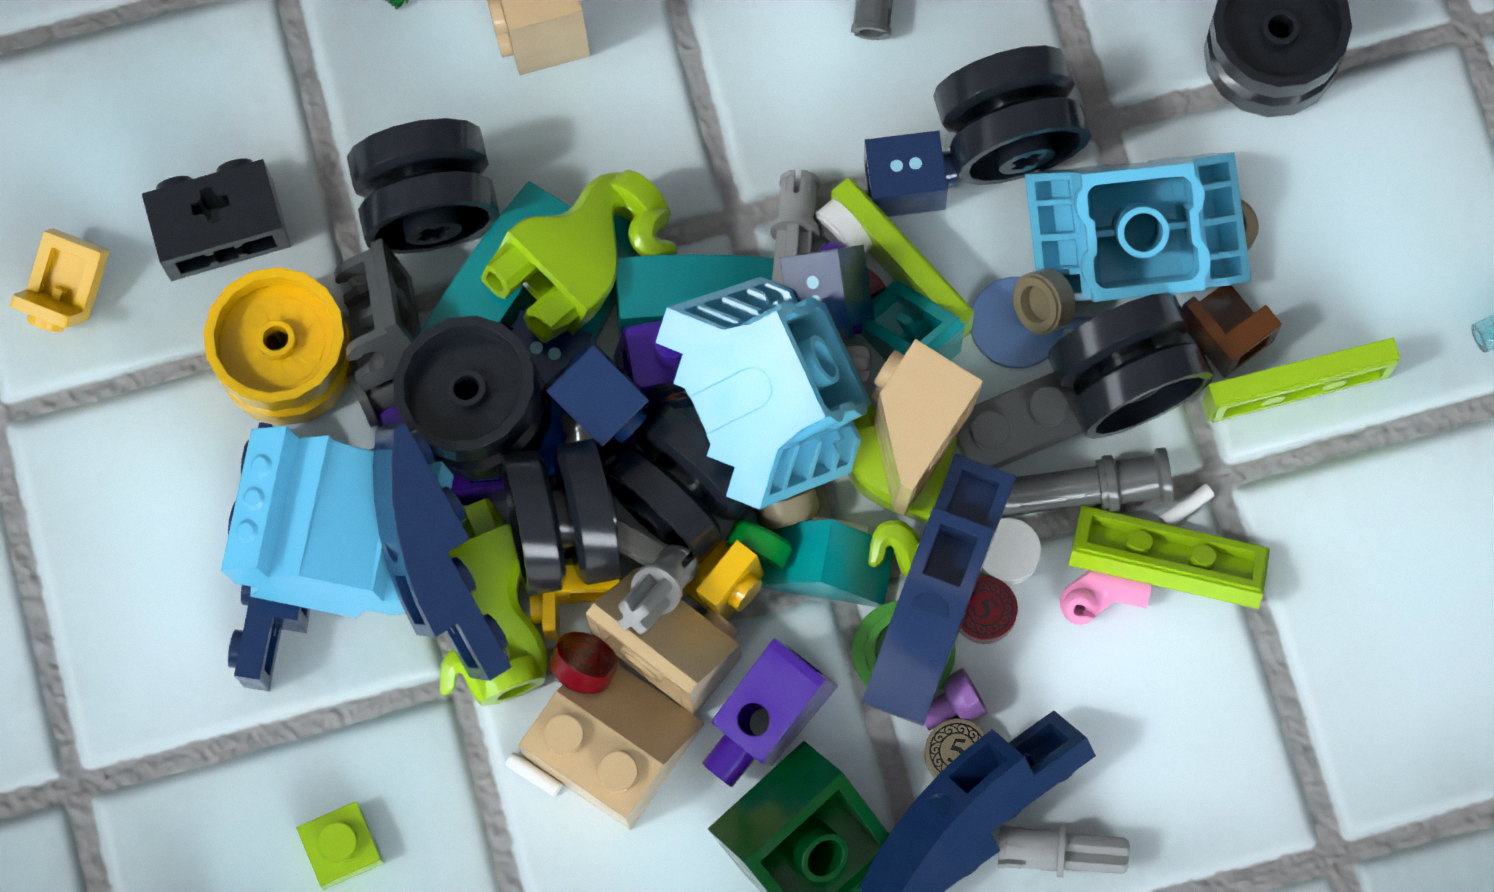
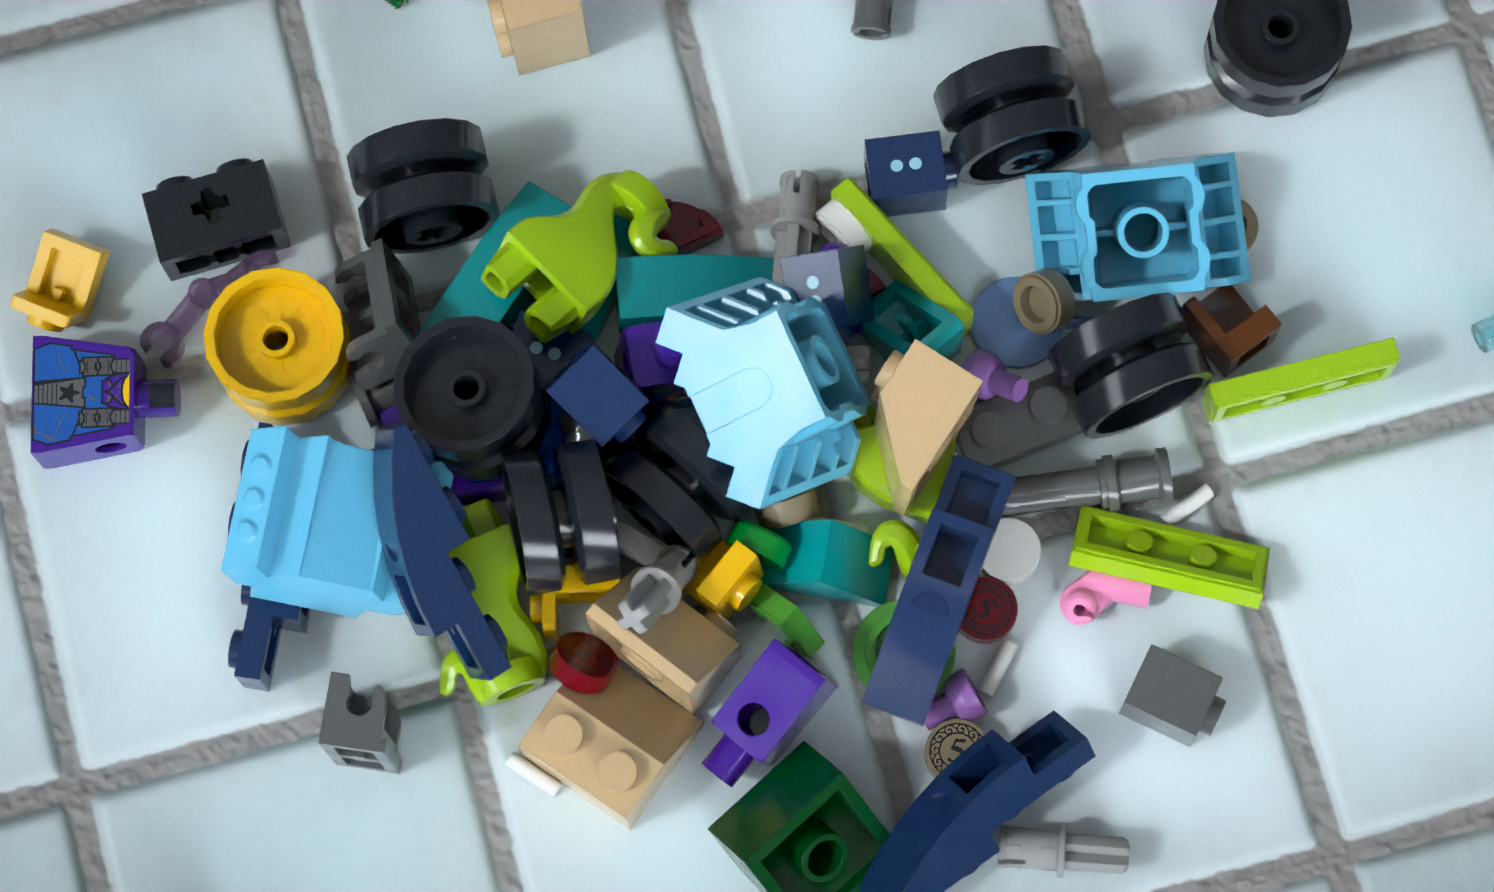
(92, 401): none -> torso
(200, 297): none -> clear purple piece
(339, 845): lime plate -> none
(355, 732): none -> dark grey hinge
(690, 228): none -> dark red tile
(788, 619): none -> bright green tile
(995, 377): none -> medium lavender piece
(997, 668): none -> white piece
(1174, 697): none -> dark grey brick

